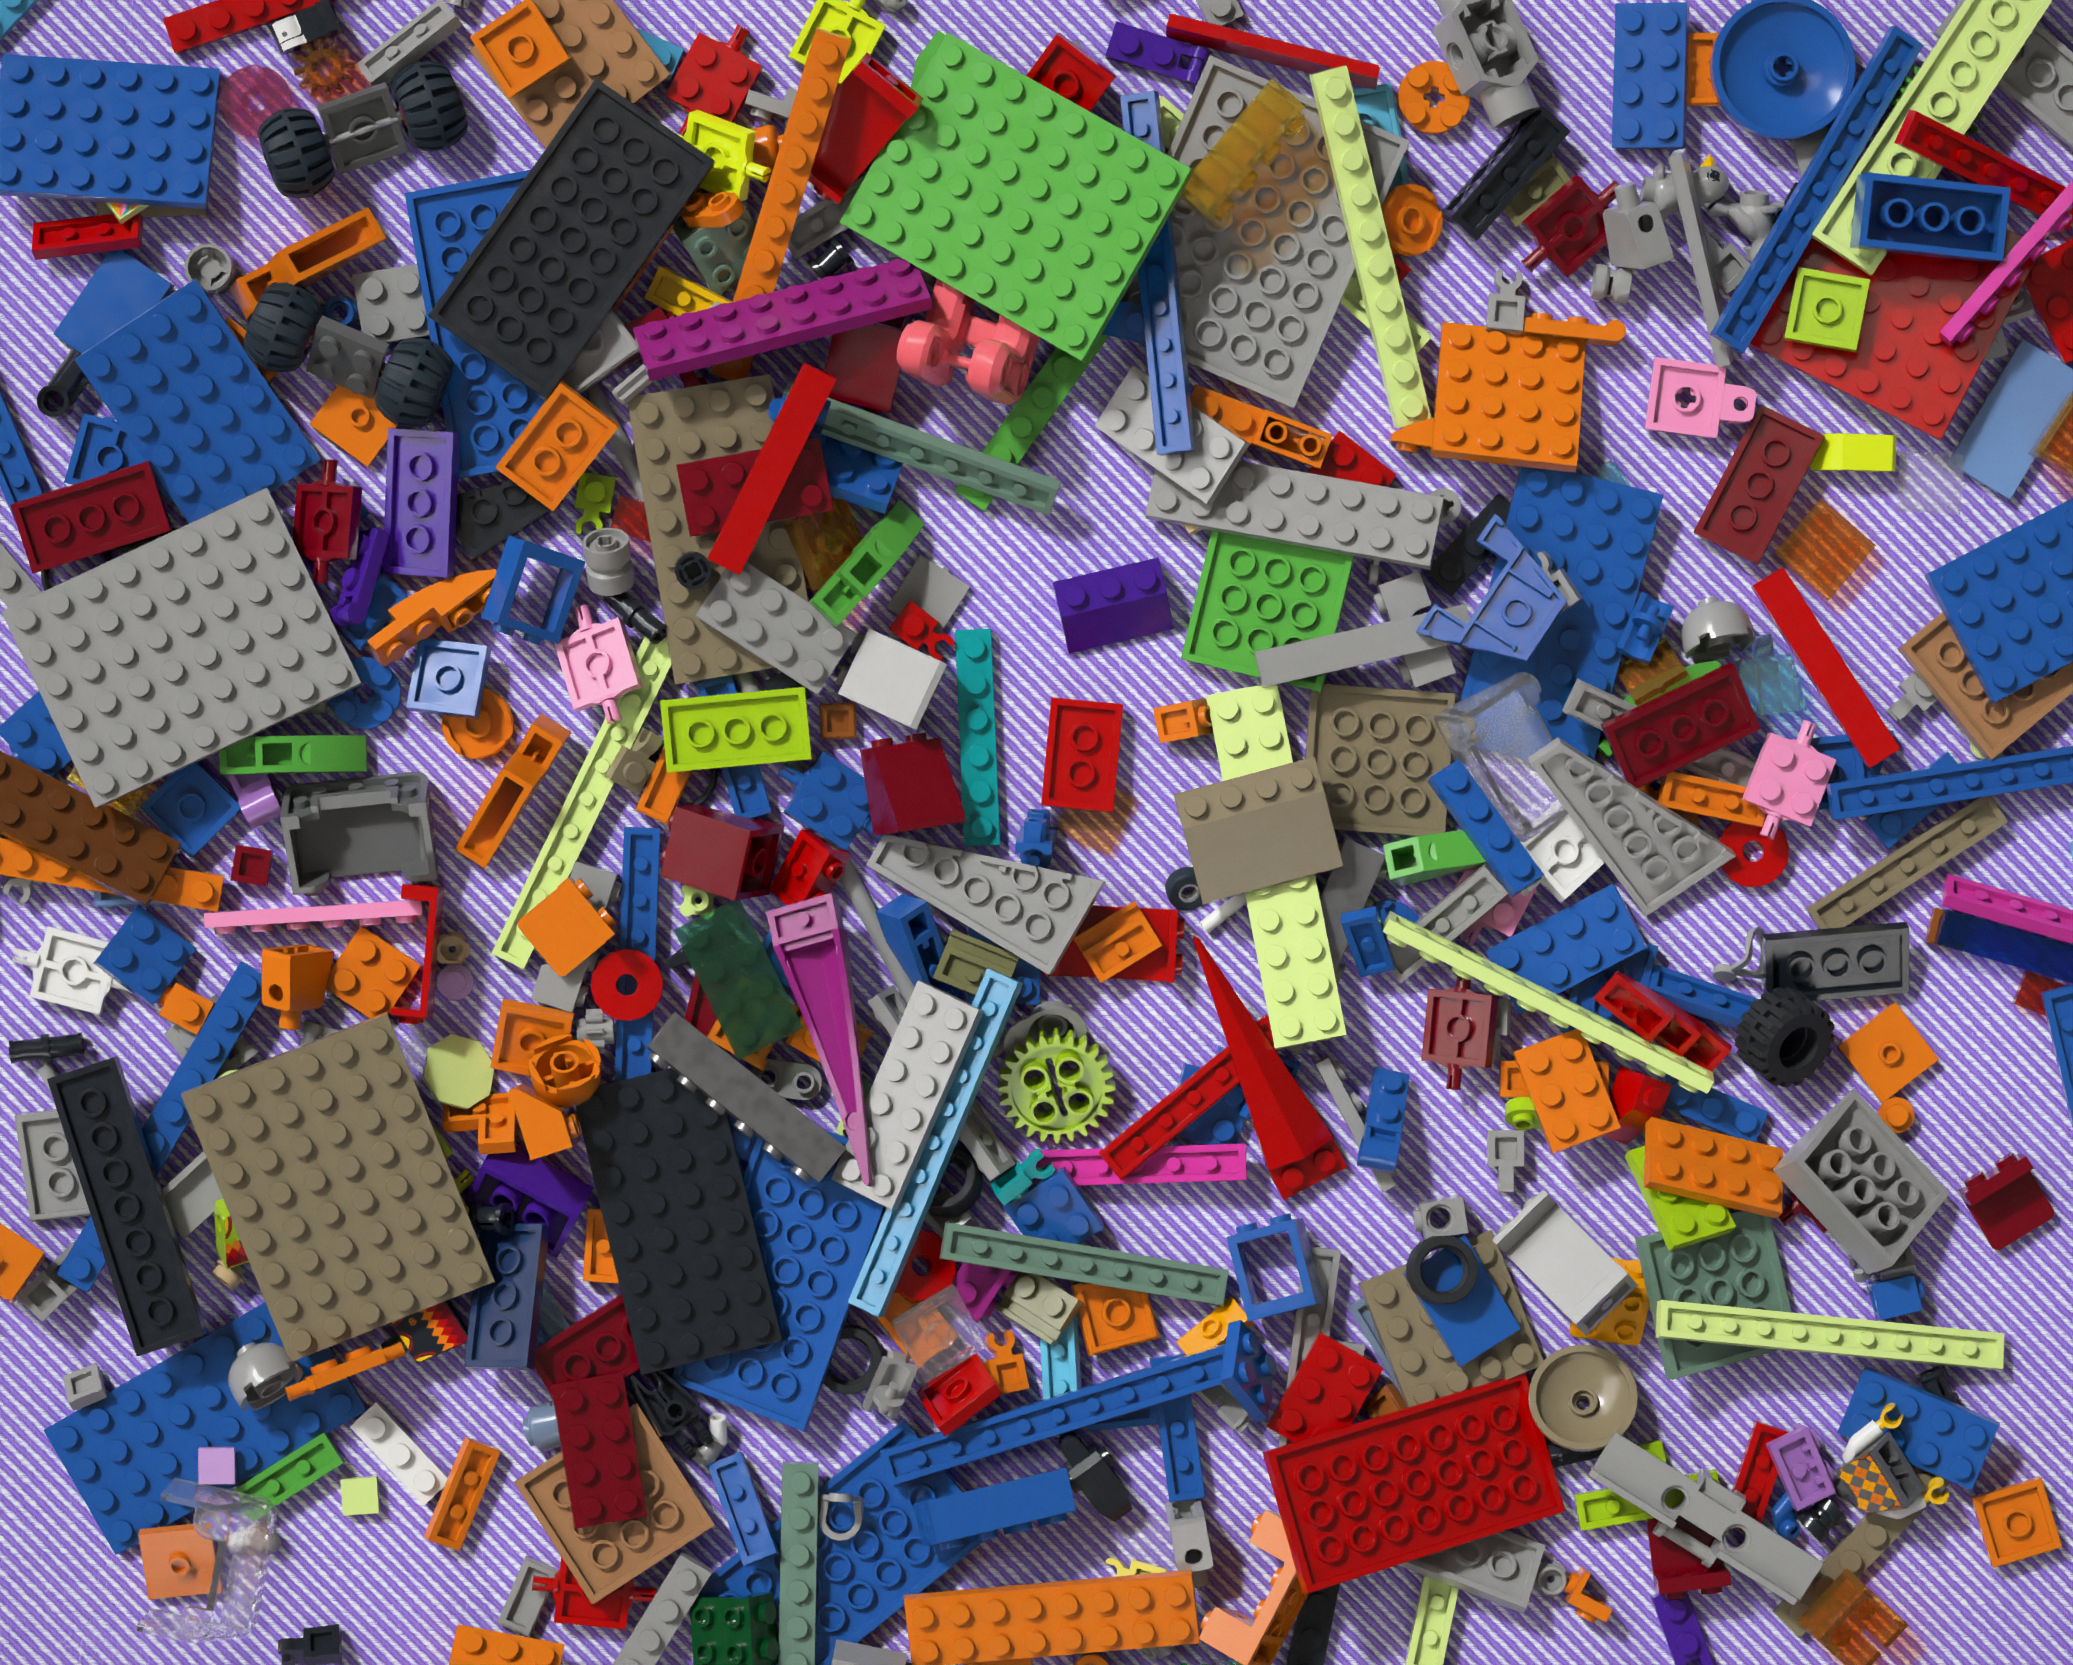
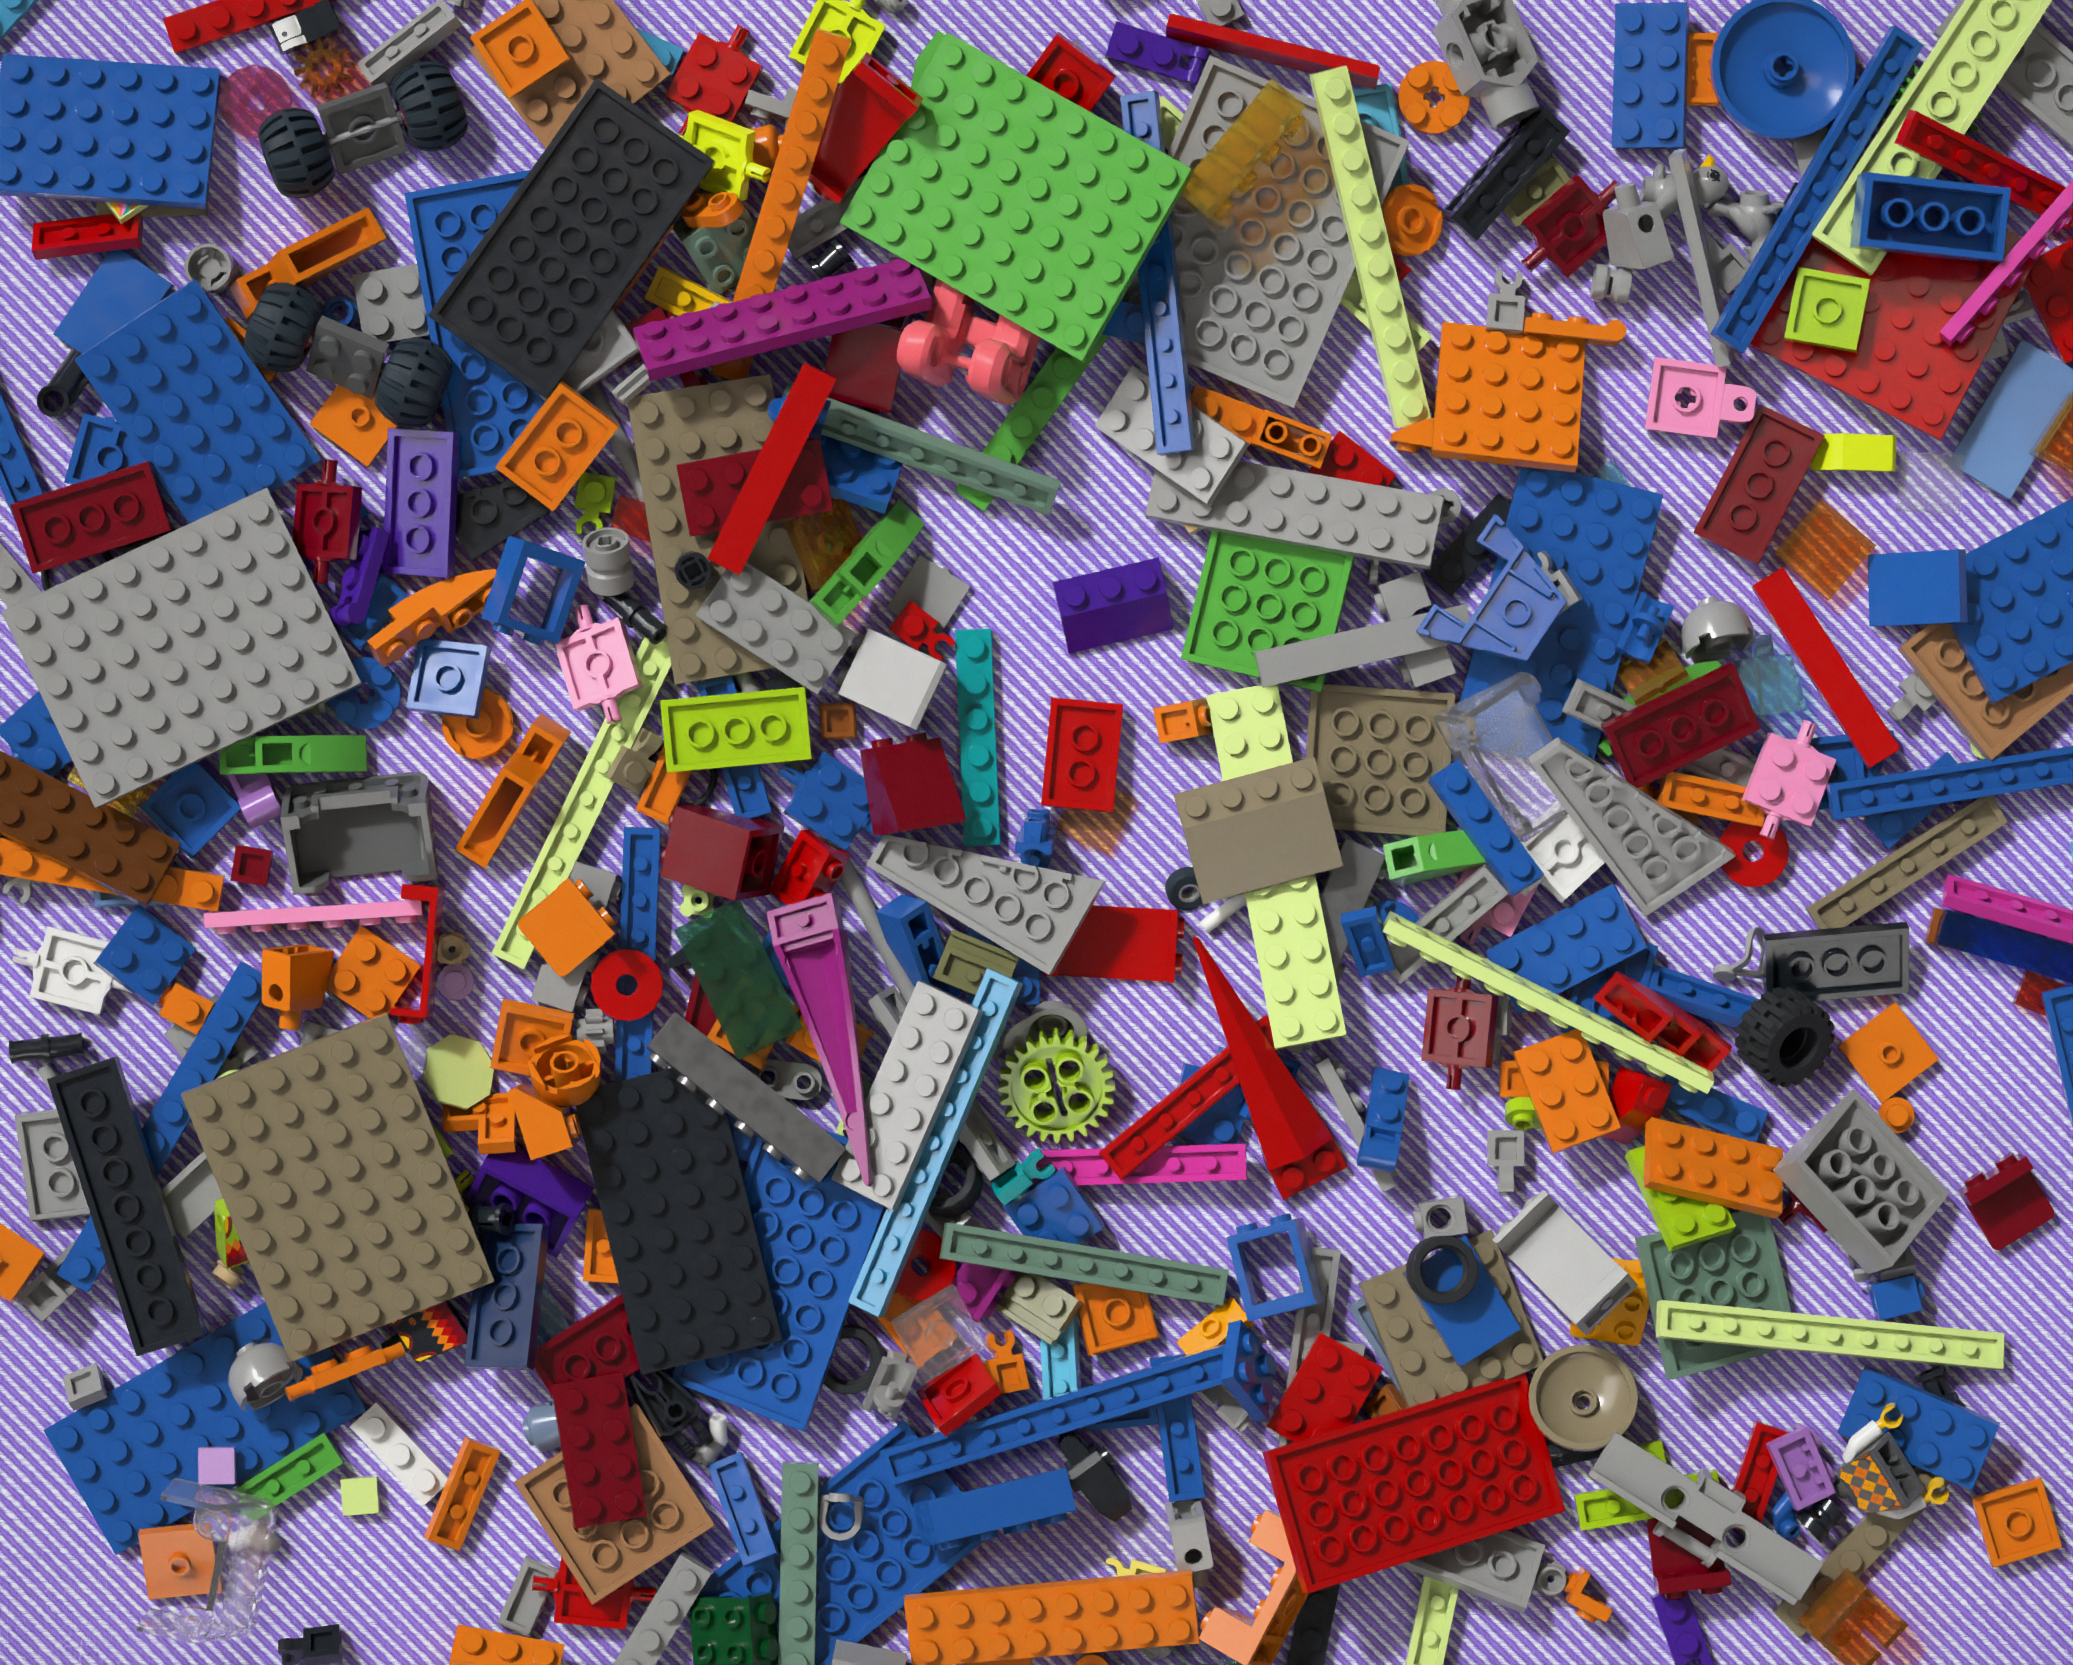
(1117, 941): orange plate -> none
(1917, 588): none -> blue tile

